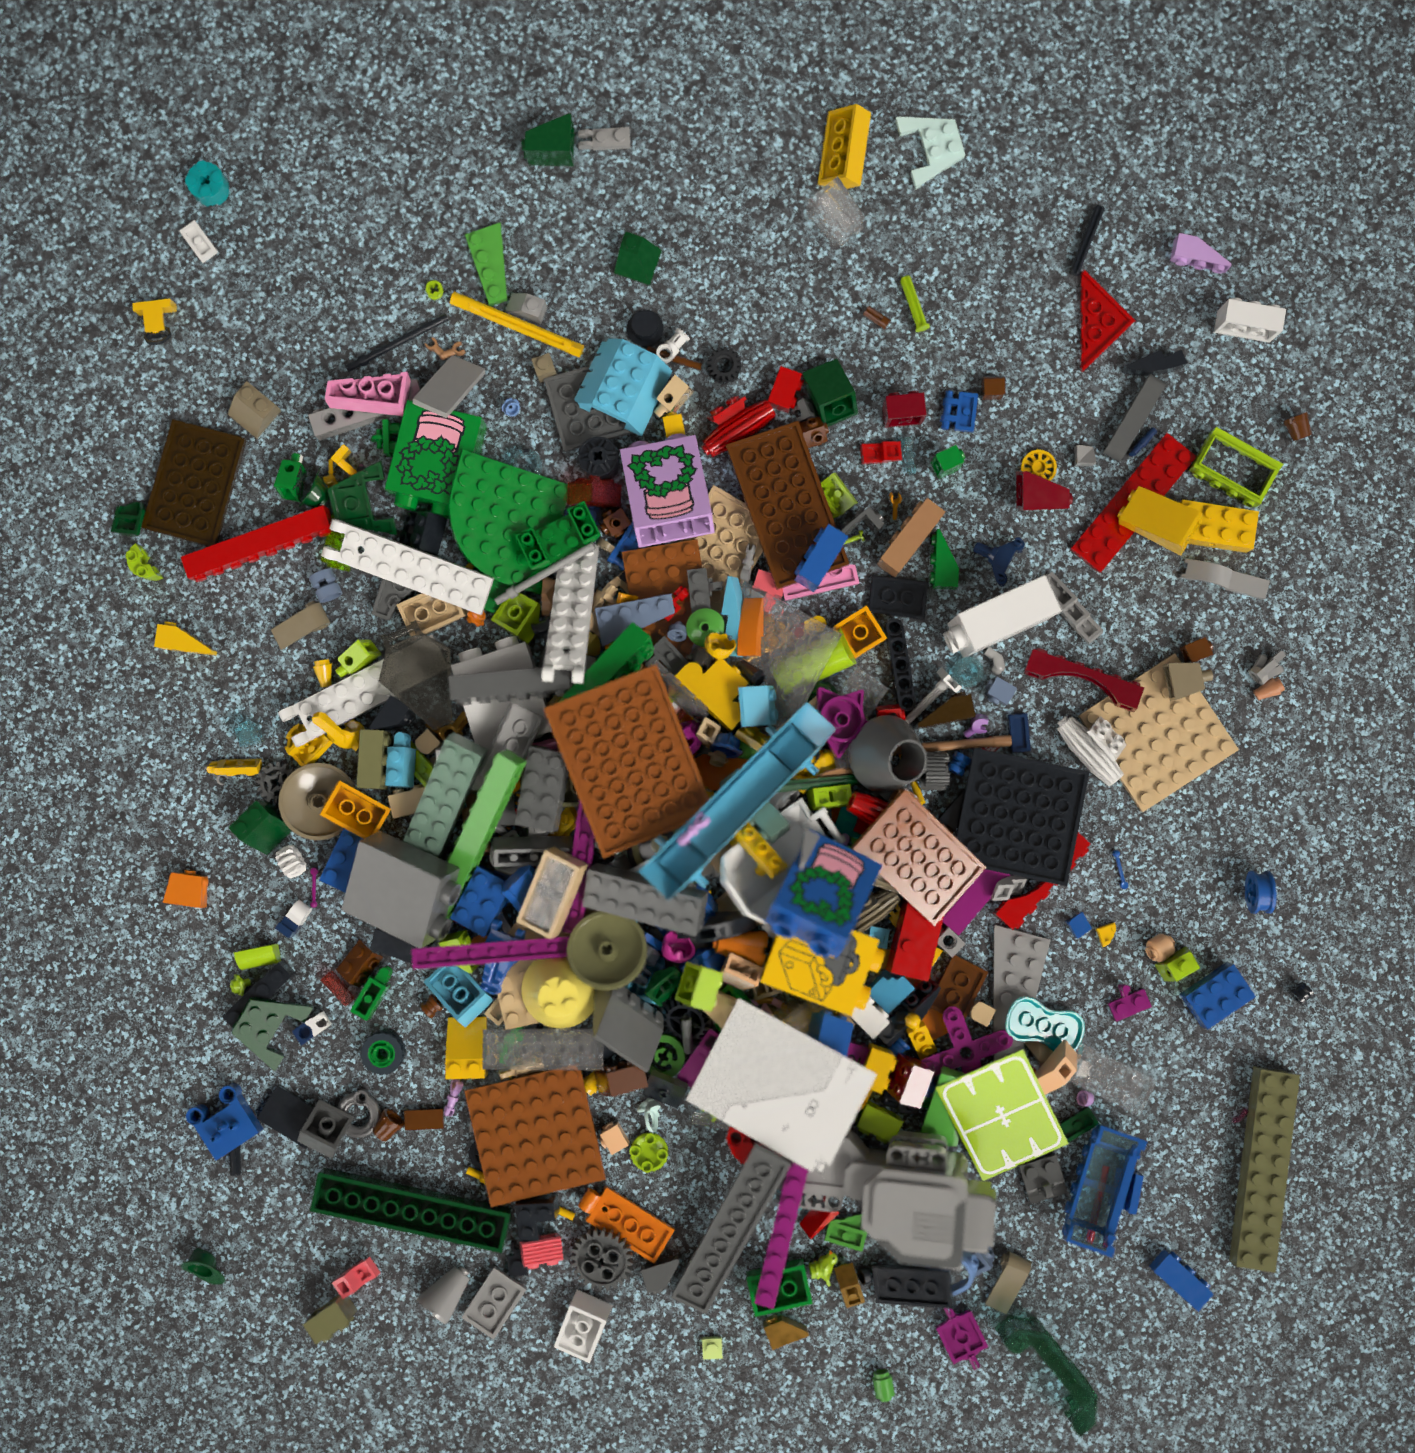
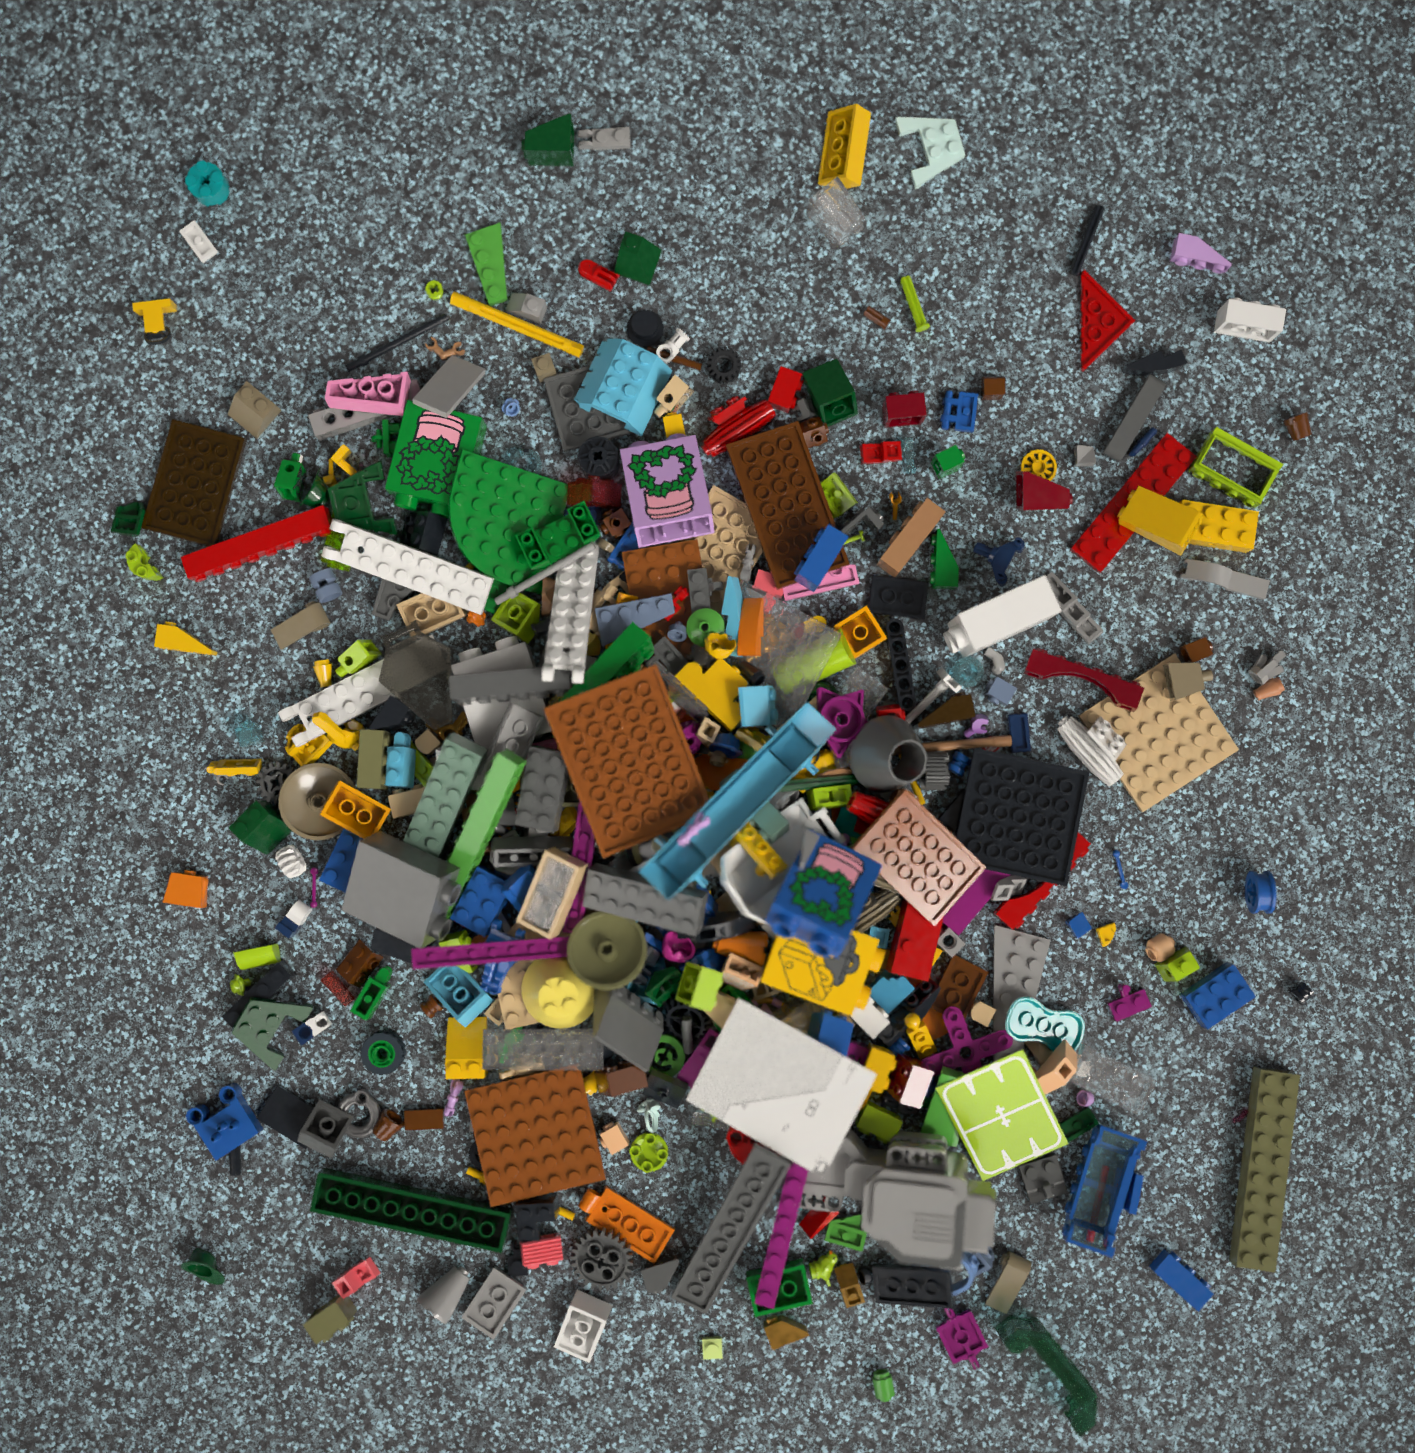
(598, 274): none -> red arm

